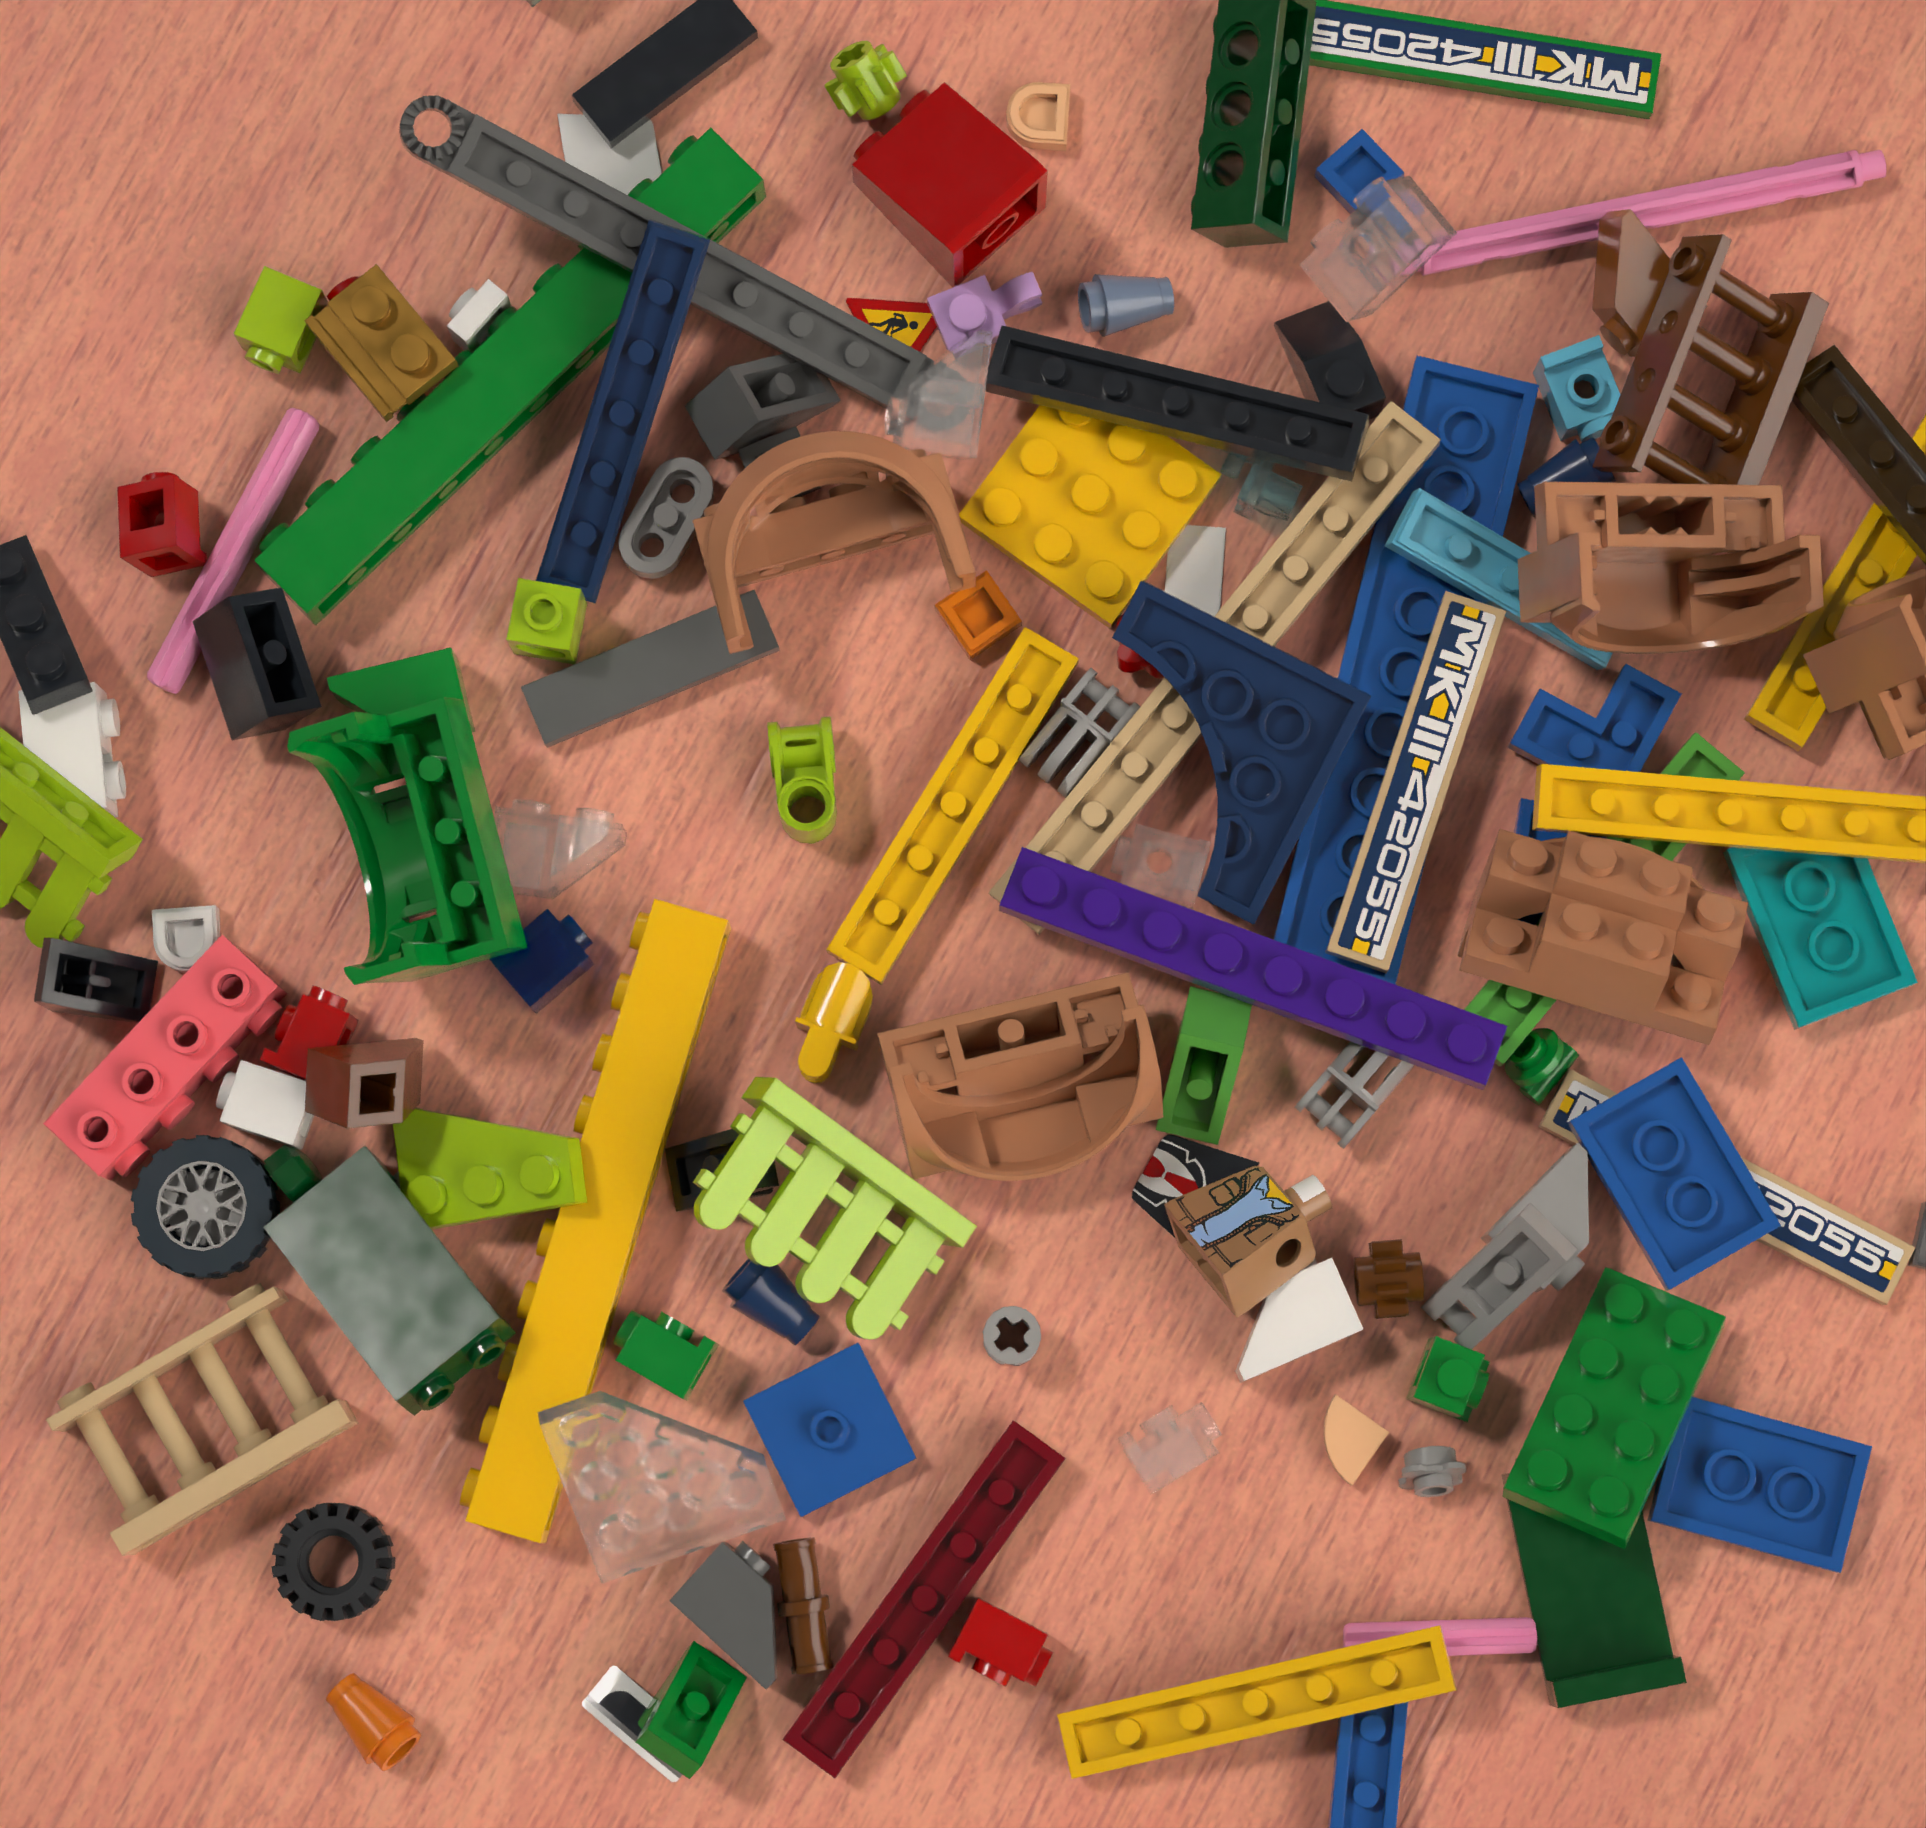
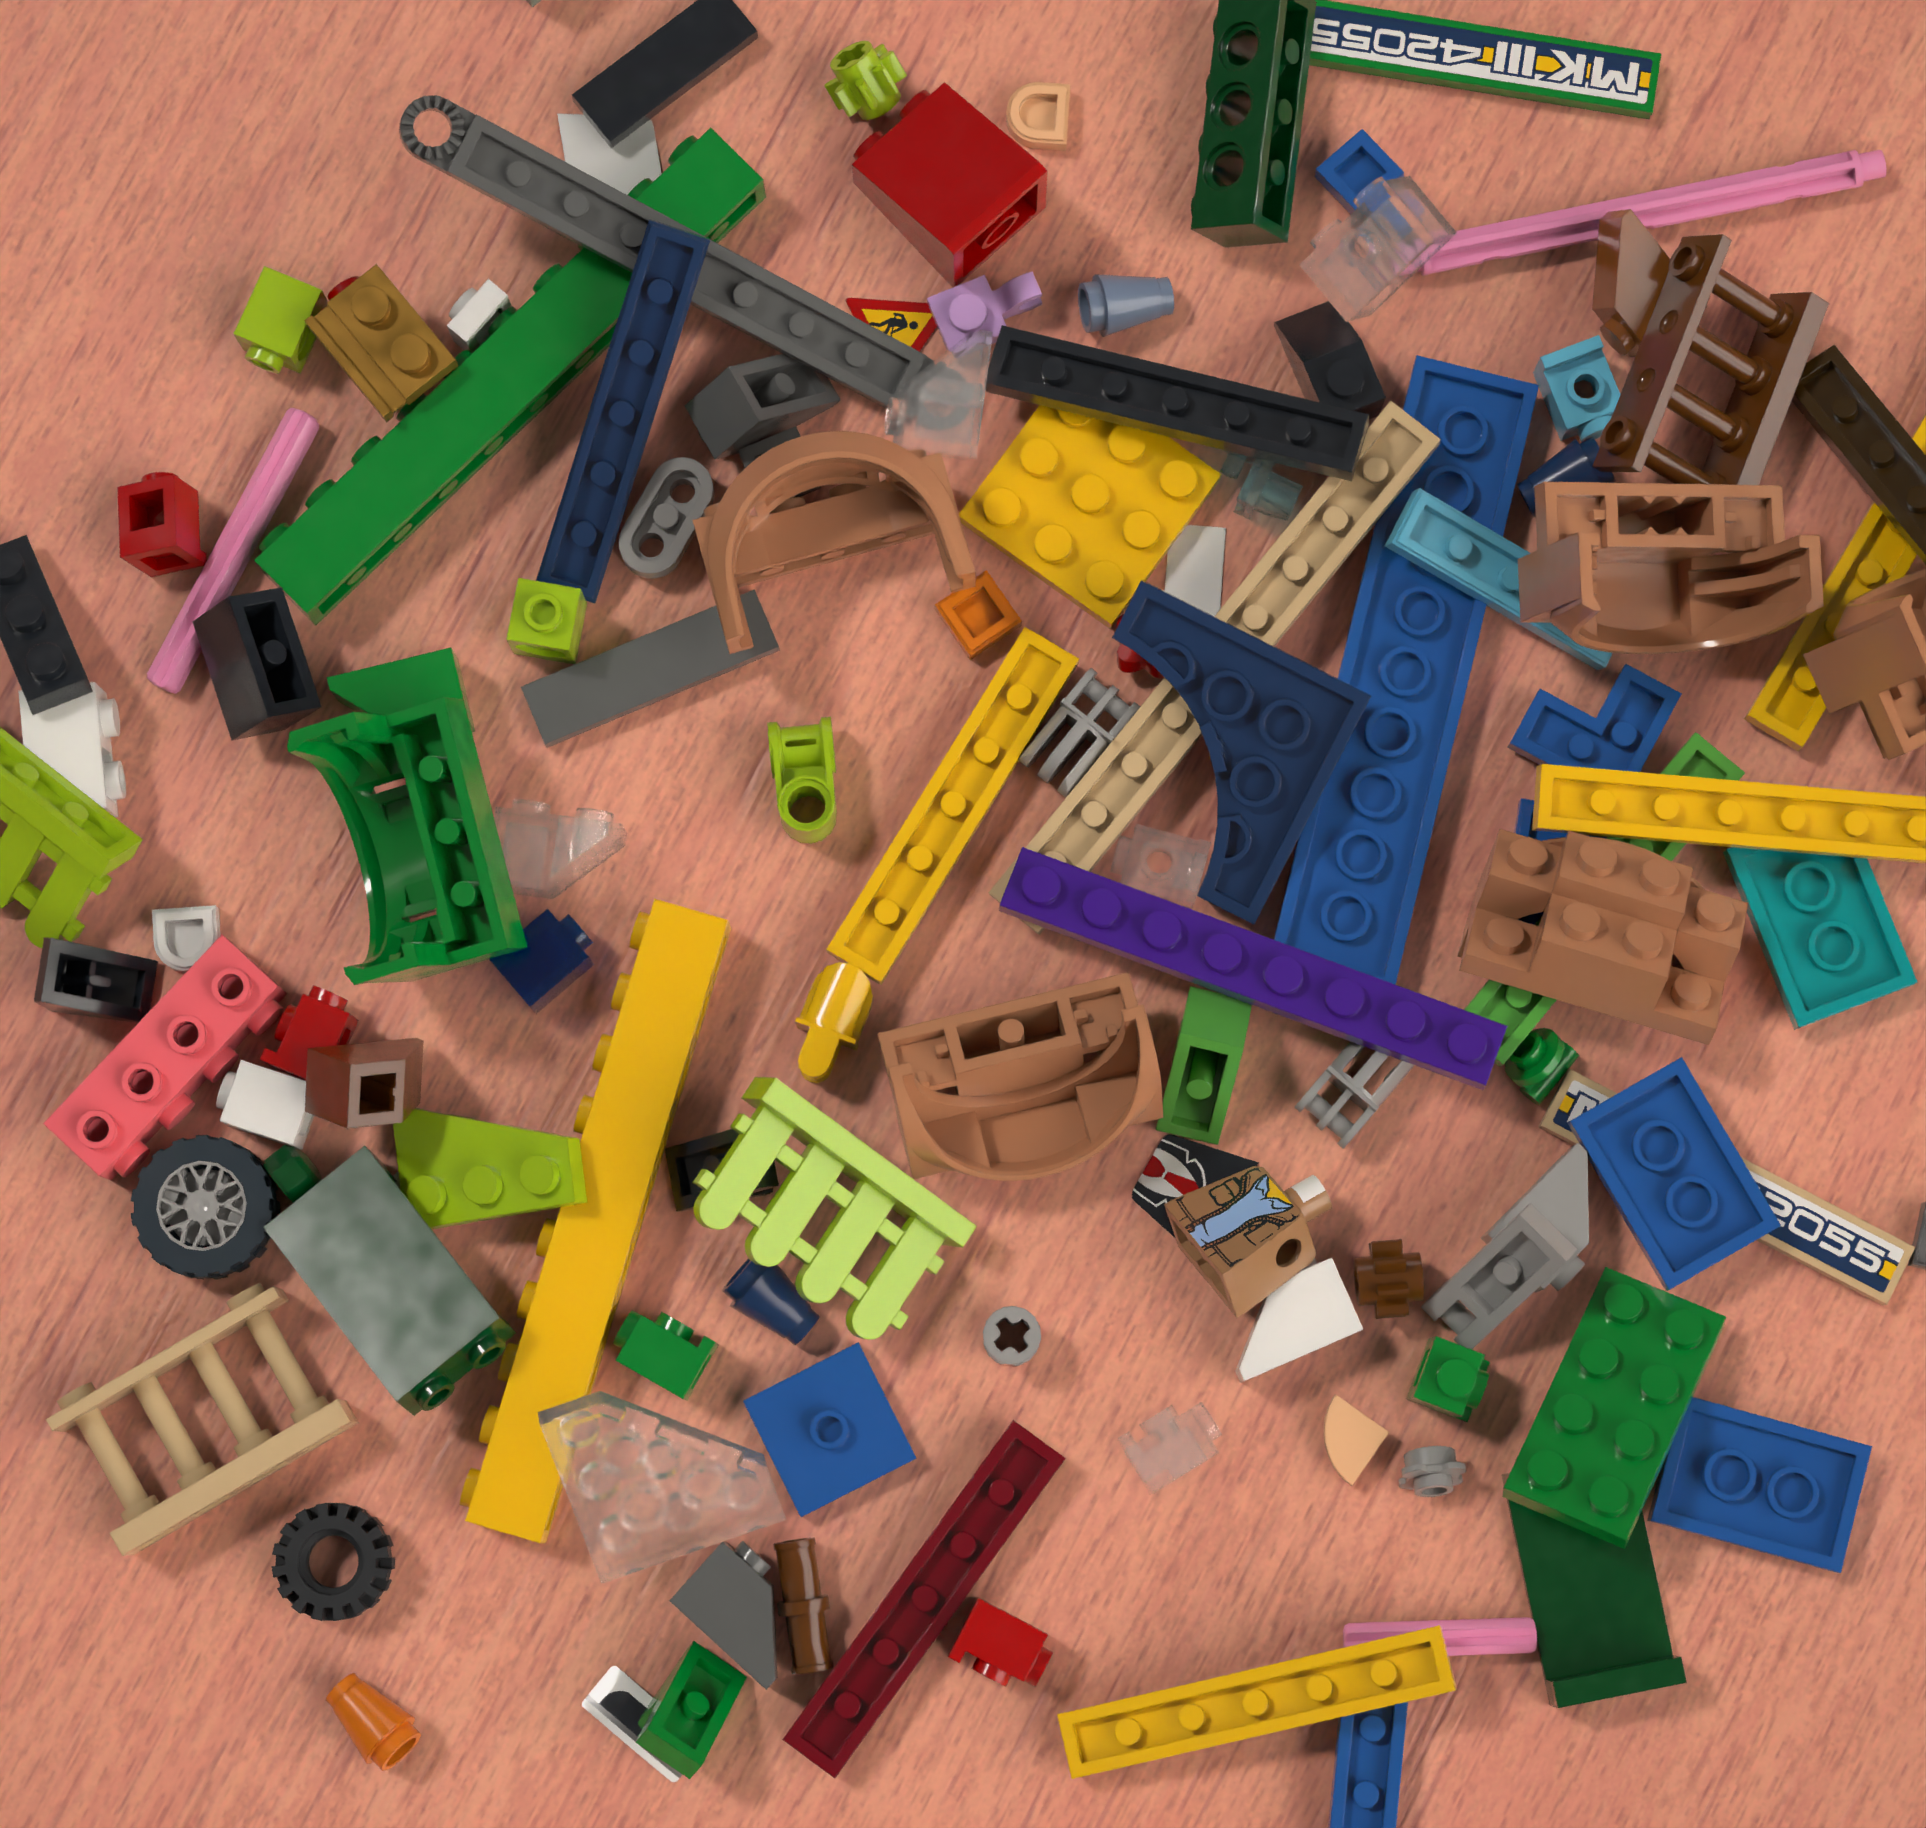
(1415, 782): tile -> none

